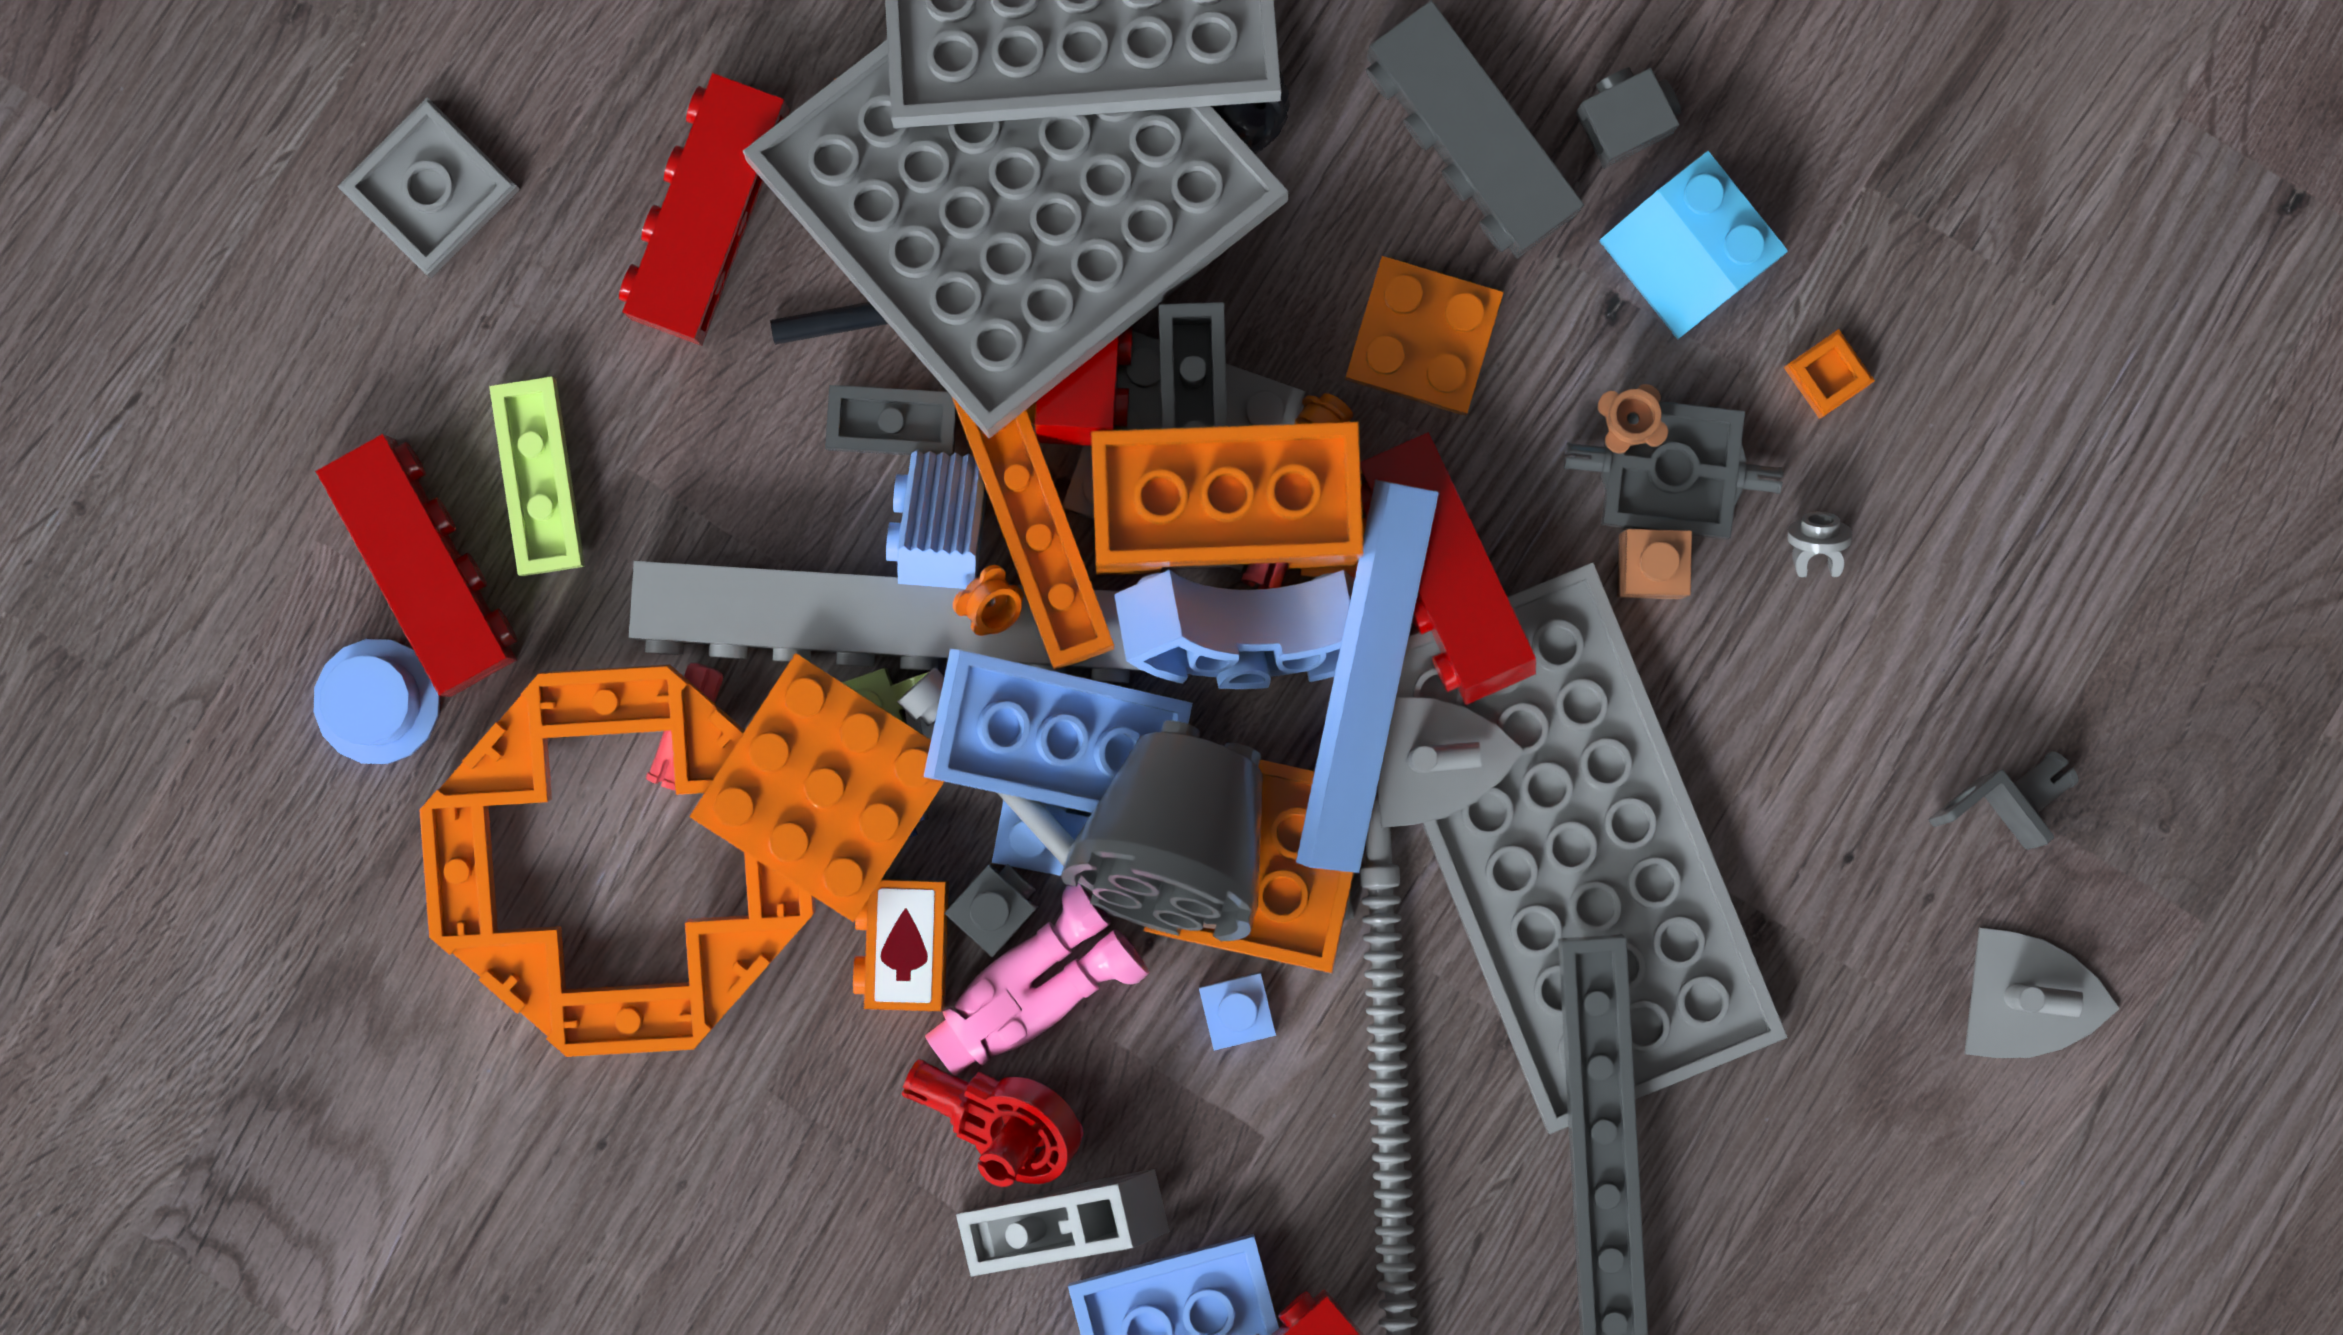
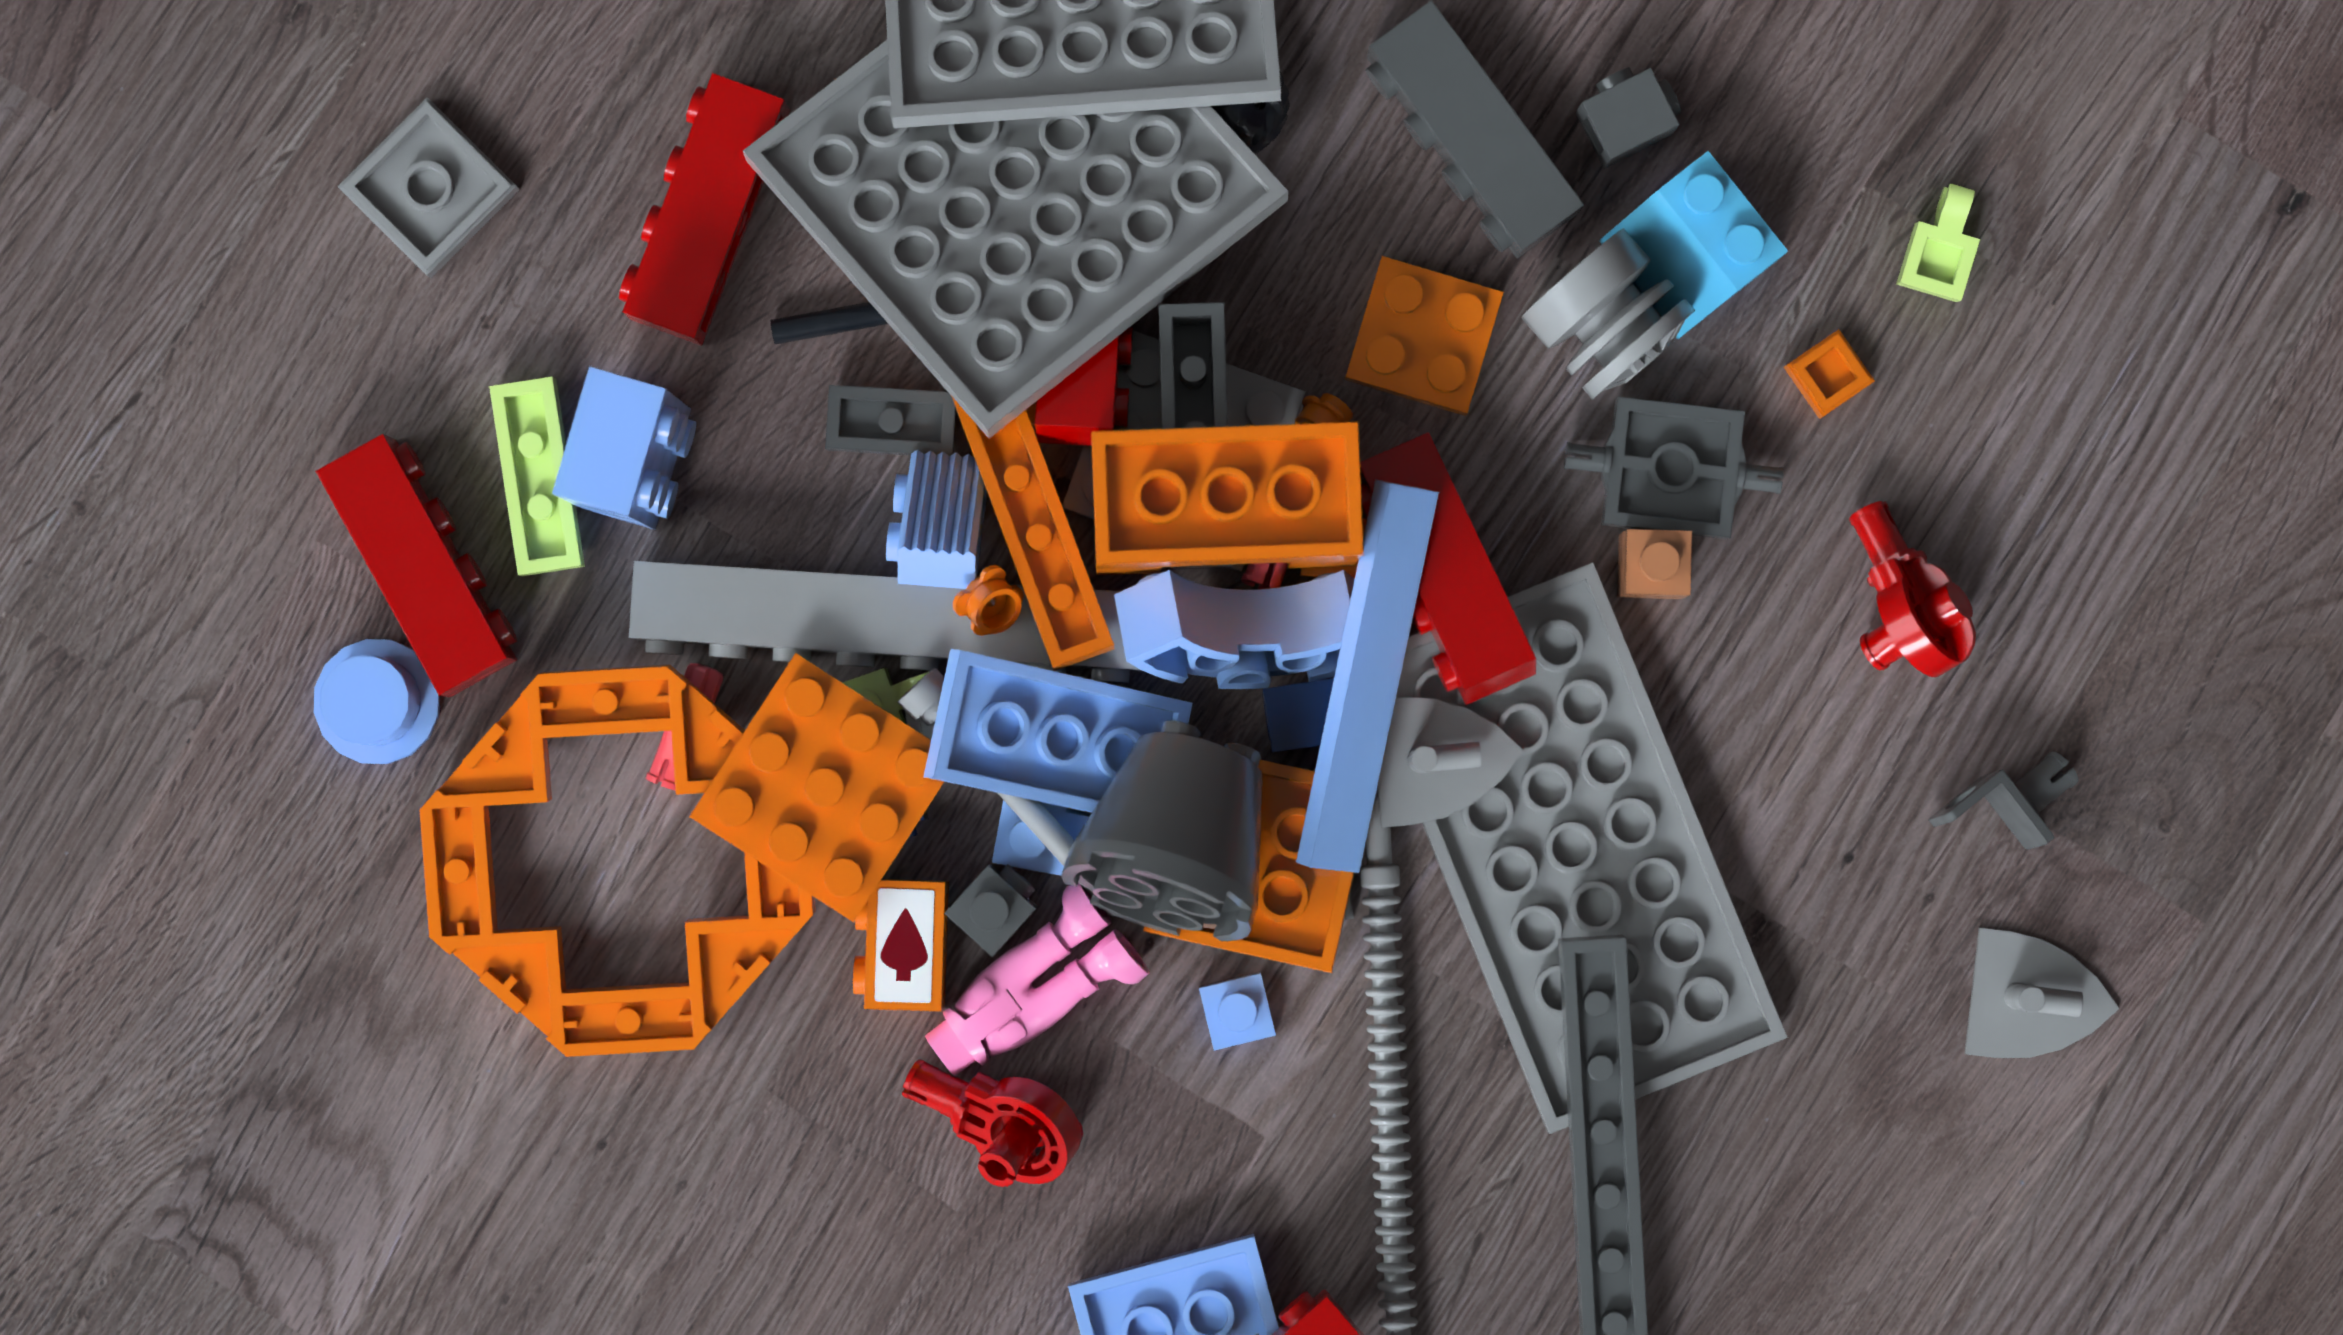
(624, 449): none -> light blue brick
(1064, 1223): light grey slope -> none
(1296, 714): none -> dark blue brick
(1608, 314): none -> light grey wheel
(1643, 403): nougat plate -> none
(1819, 535): light grey plate -> none
(1918, 602): none -> red pin
(1939, 254): none -> yellowish green plate

